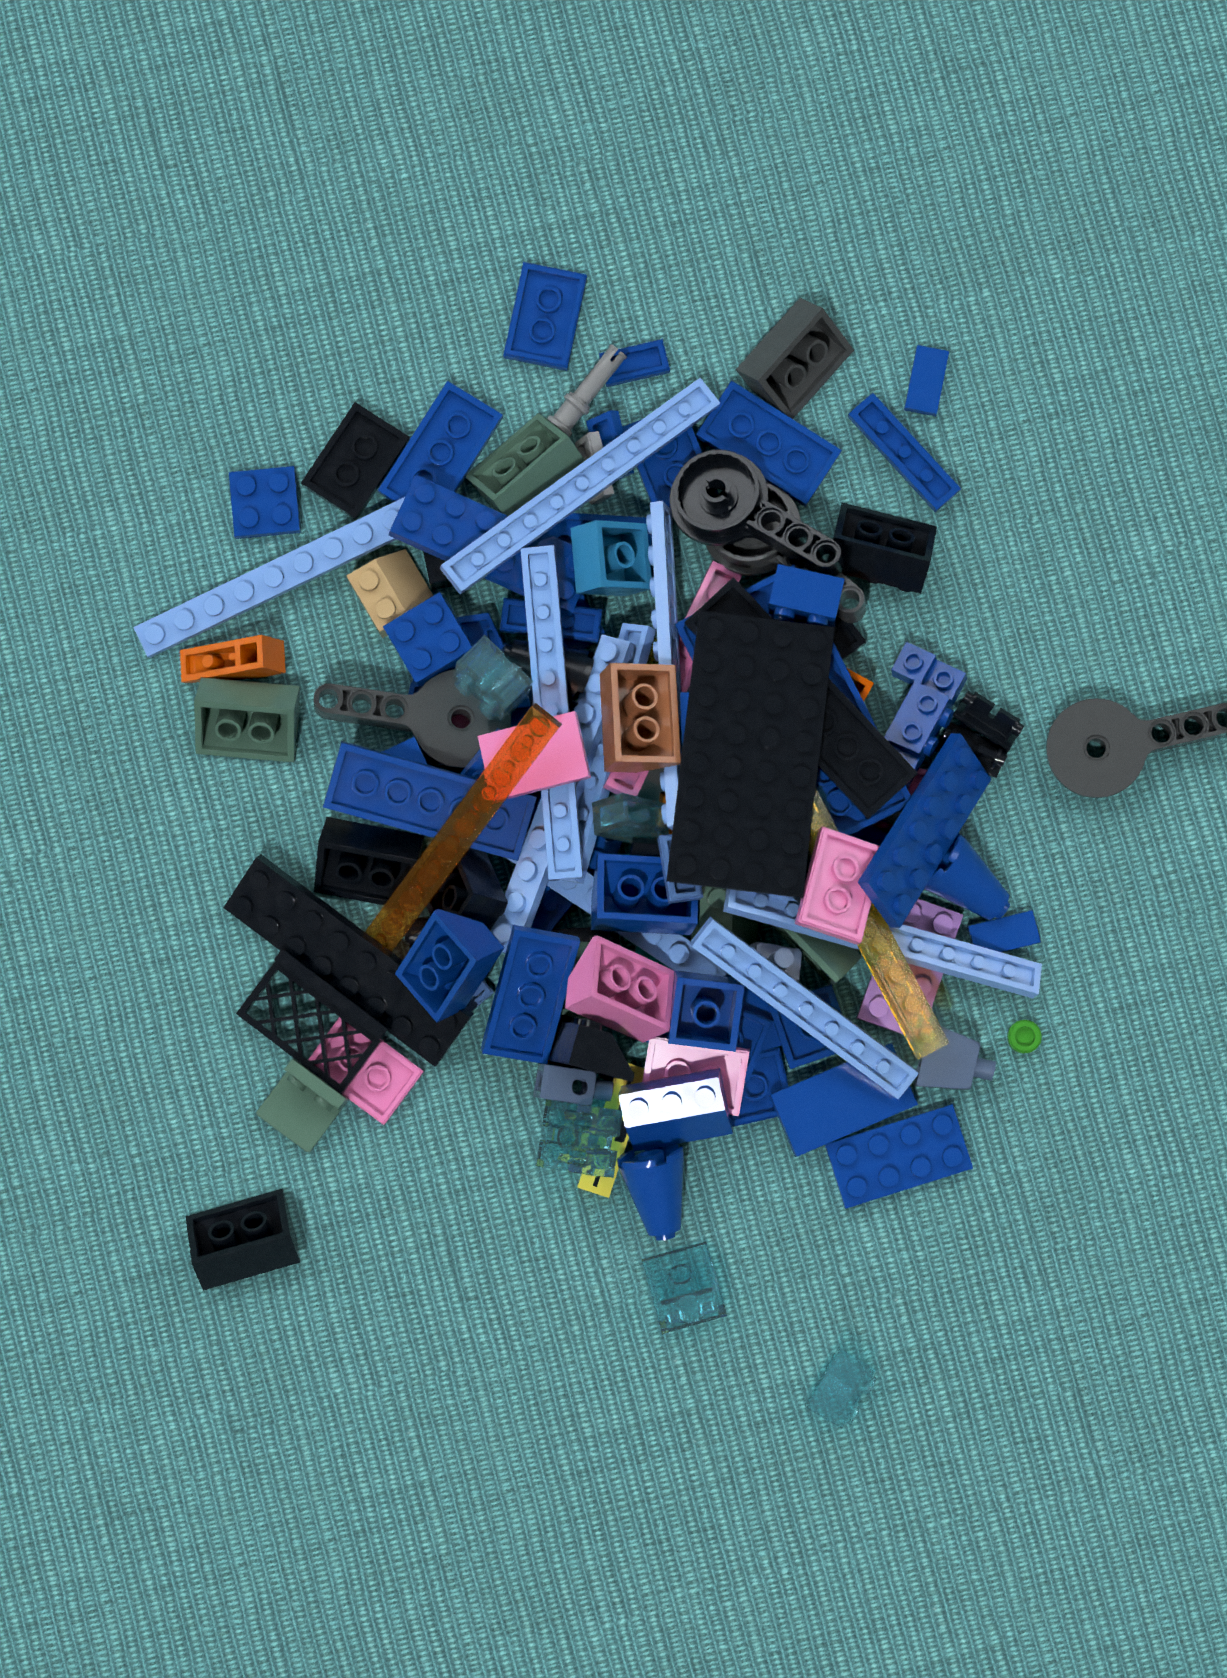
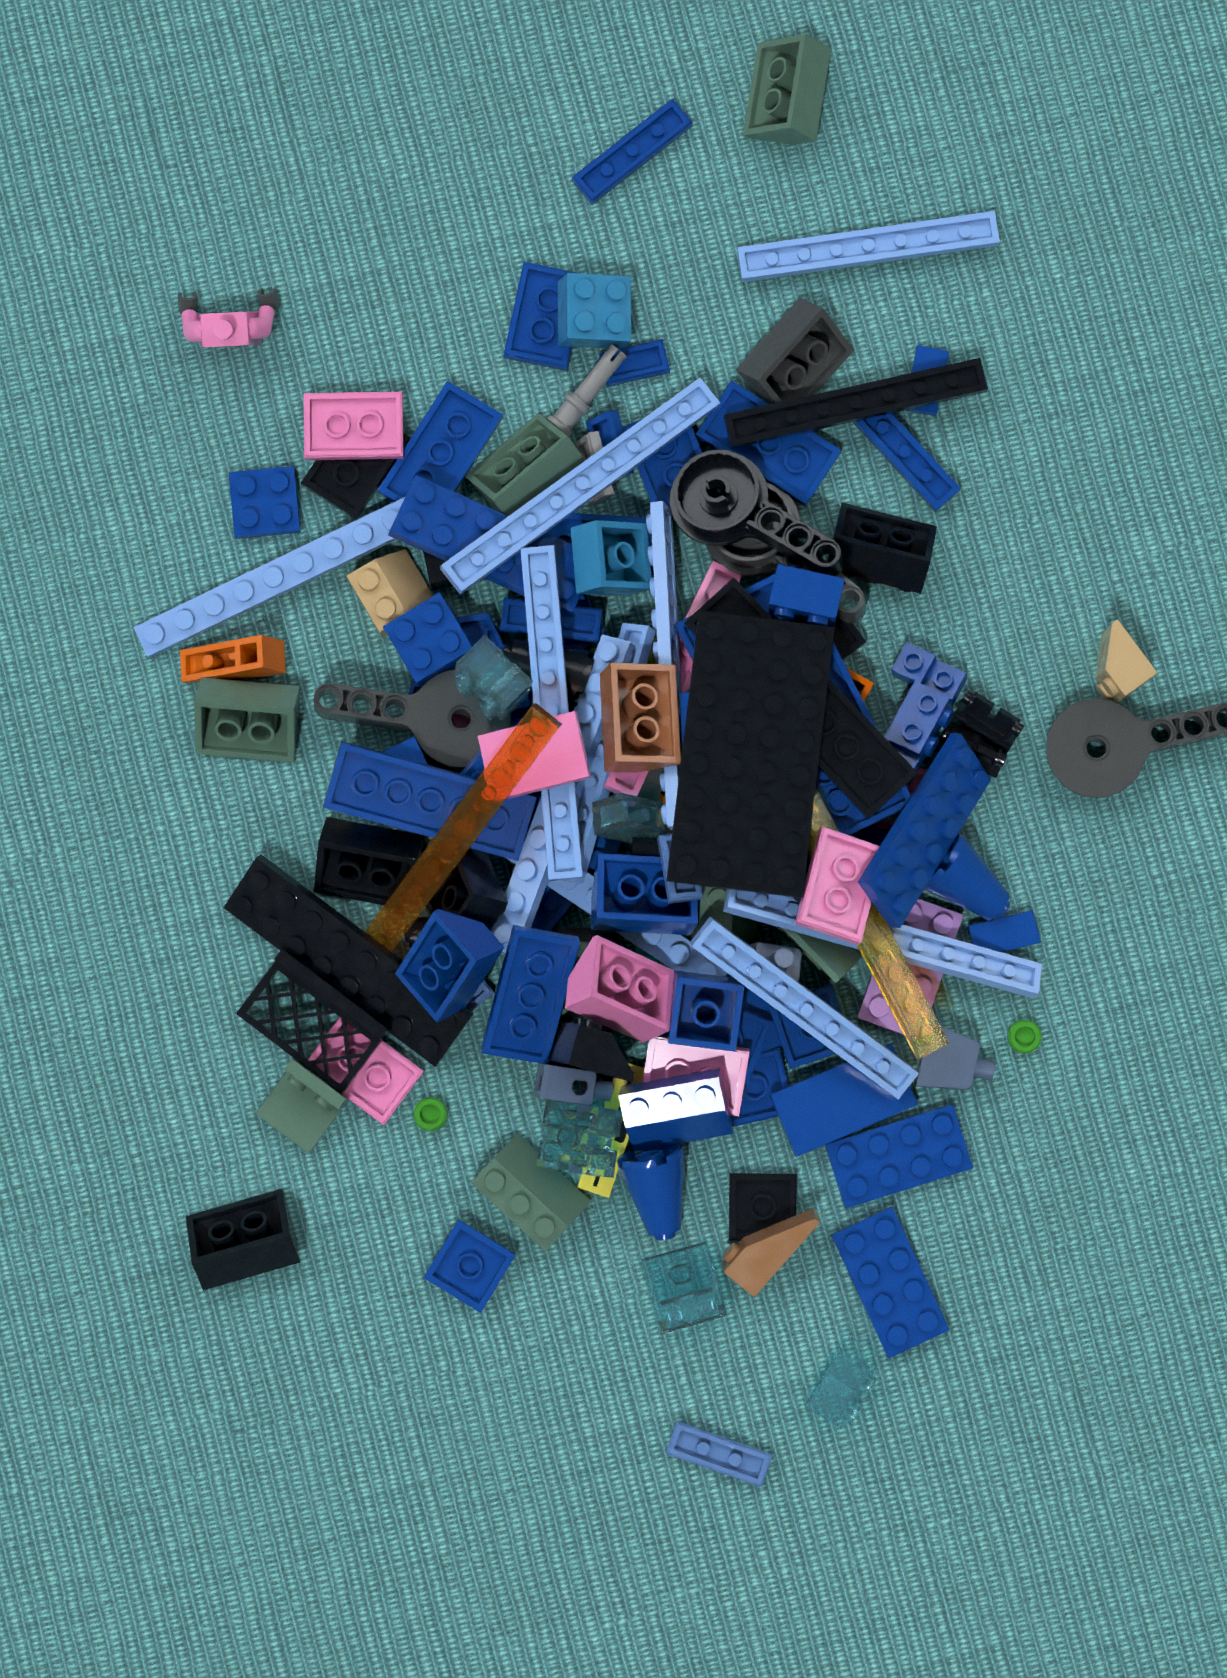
(230, 327): none -> bright pink torso
(353, 426): none -> bright pink tile
(430, 1114): none -> bright green tile
(469, 1266): none -> blue plate
(531, 1196): none -> sand green slope
(594, 310): none -> dark azure brick
(632, 151): none -> blue tile
(718, 1453): none -> medium blue tile
(759, 1201): none -> black tile
(764, 1252): none -> medium nougat slope
(787, 90): none -> sand green slope
(855, 403): none -> black plate
(868, 246): none -> light blue plate
(890, 1282): none -> blue plate
(1120, 664): none -> tan slope

